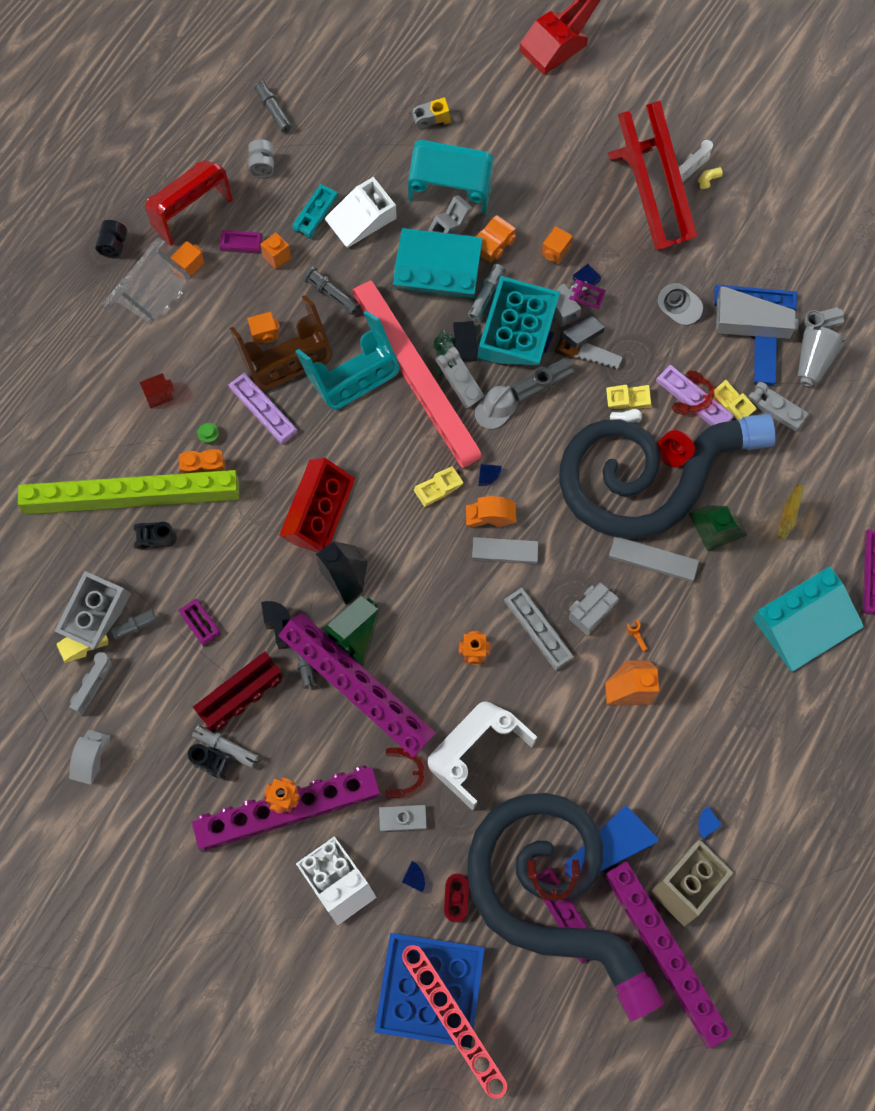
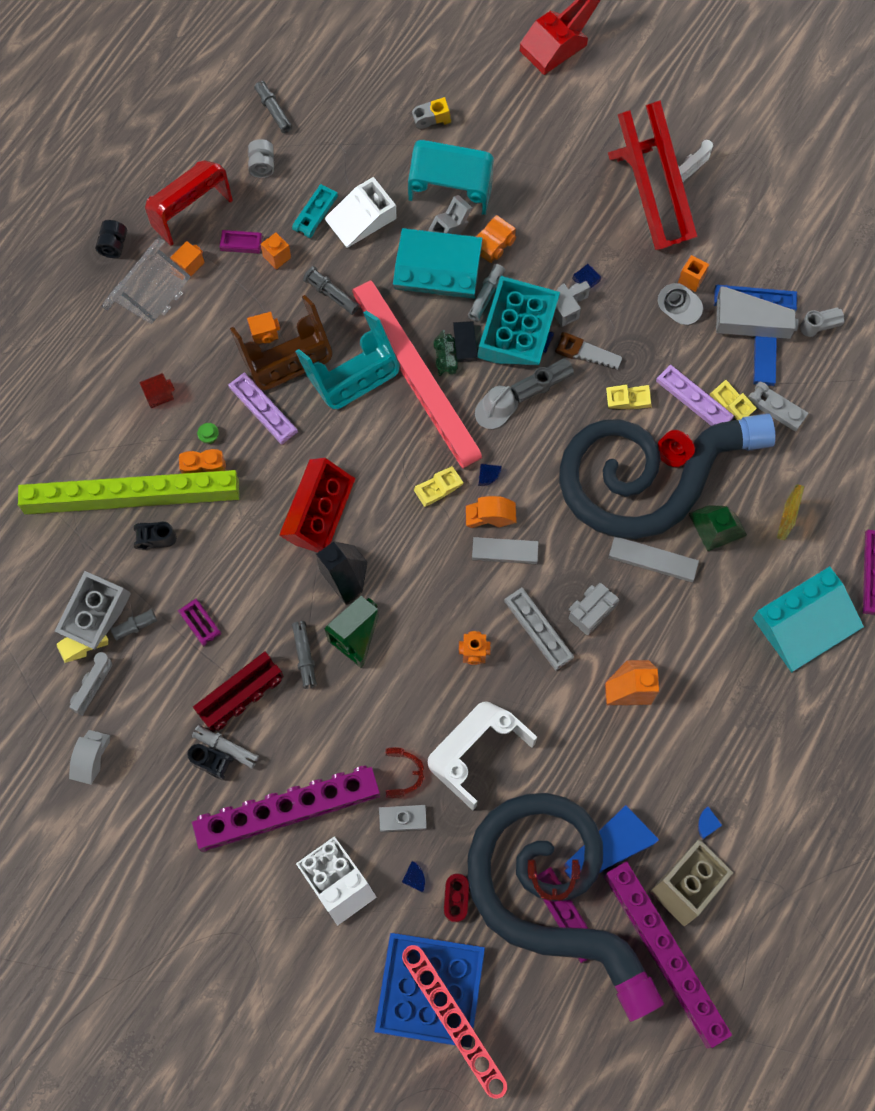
(275, 617): black brick -> none
(284, 803): orange brick -> none
(357, 684): magenta brick -> none
(460, 377): light grey plate -> none
(556, 245): orange brick -> none
(578, 291): magenta tile -> none
(583, 331): tile -> none
(632, 415): white arm -> none
(636, 633): orange hand -> none
(683, 408): clear red piece -> none
(693, 273): none -> orange brick
(707, 175): light yellow arm -> none
(817, 354): light grey cone -> none

